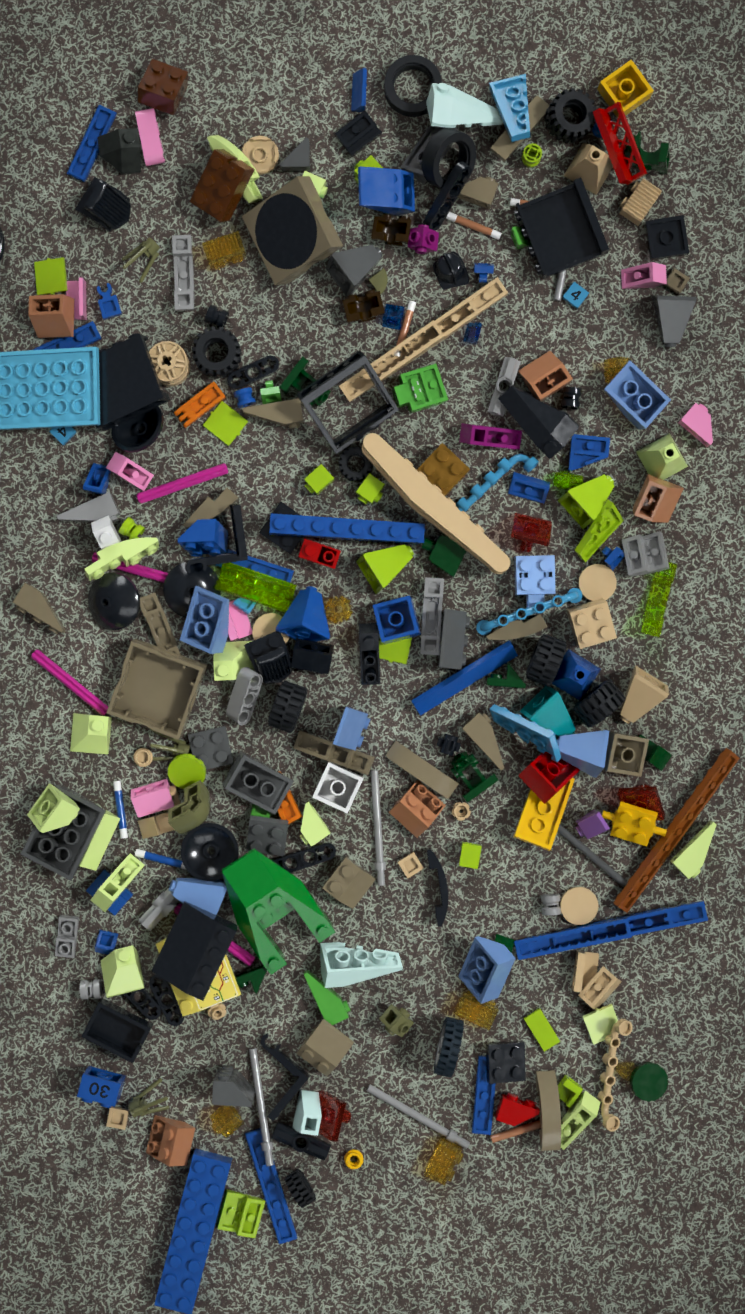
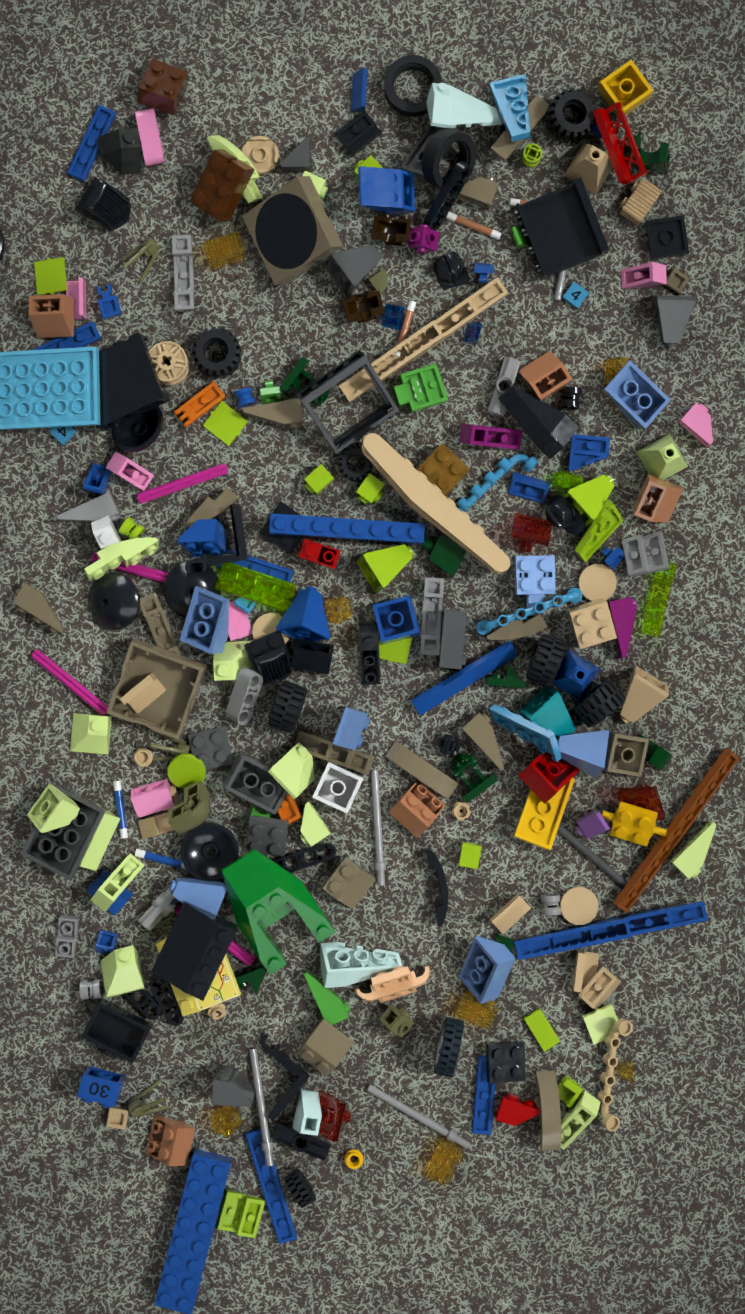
(144, 693): none -> tan panel
(217, 317): black wheel -> none
(268, 370): black beam -> none
(294, 770): none -> yellowish green slope
(394, 984): none -> light nougat plate
(410, 865): tan plate -> none
(510, 913): none -> tan panel
(516, 1131): nougat bar -> none
(562, 514): none -> black piece
(623, 619): none -> magenta slope
(649, 1081): dark green tile -> none

